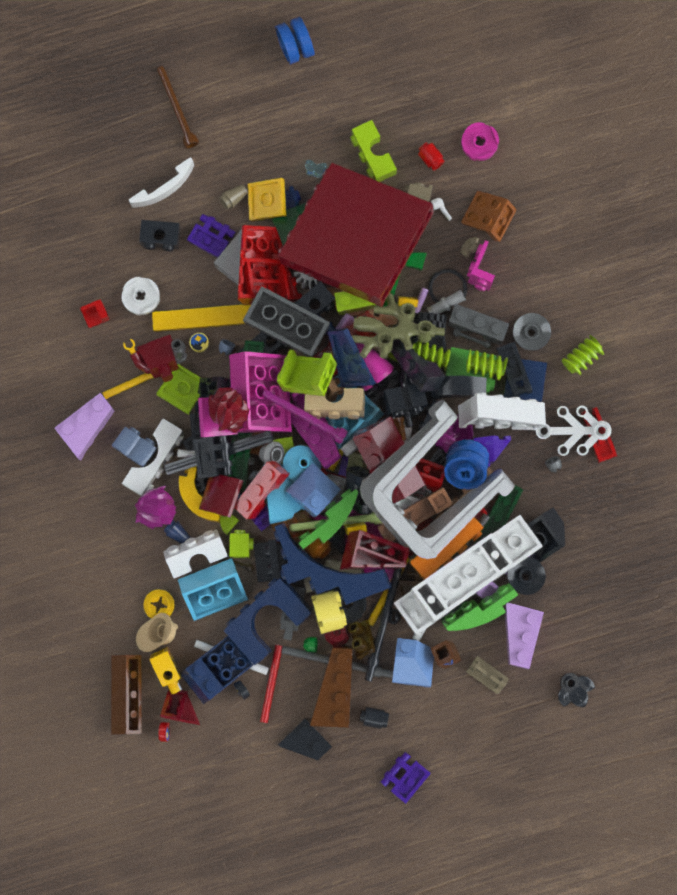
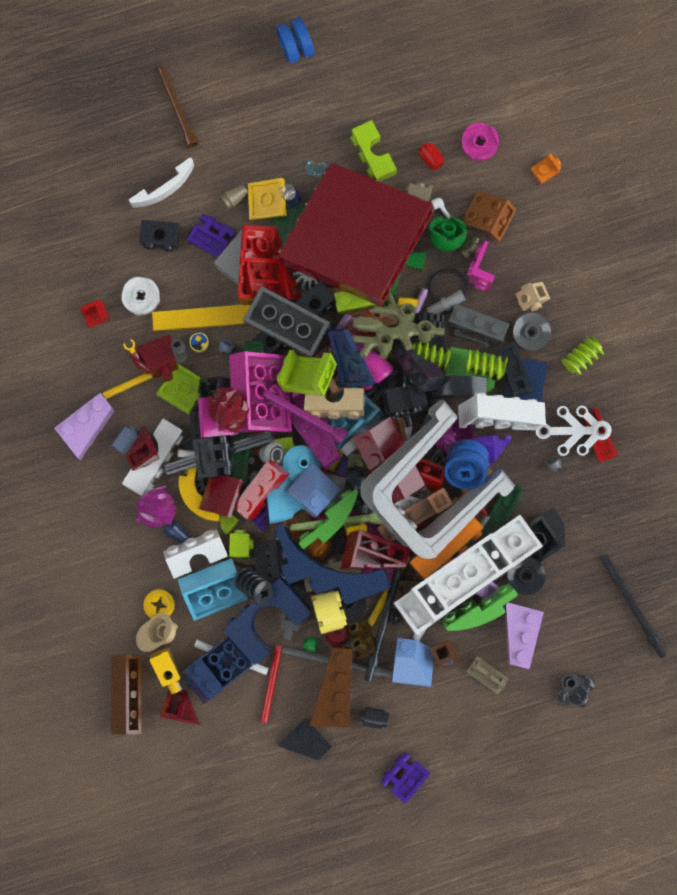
(142, 451): none -> dark red slope
(164, 731): red tile -> none
(241, 689): black tile -> none
(254, 586): none -> black piece
(287, 192): none -> clear hinge
(447, 233): none -> green cylinder
(532, 296): none -> tan brick
(546, 168): none -> orange bracket
(653, 639): none -> black bar

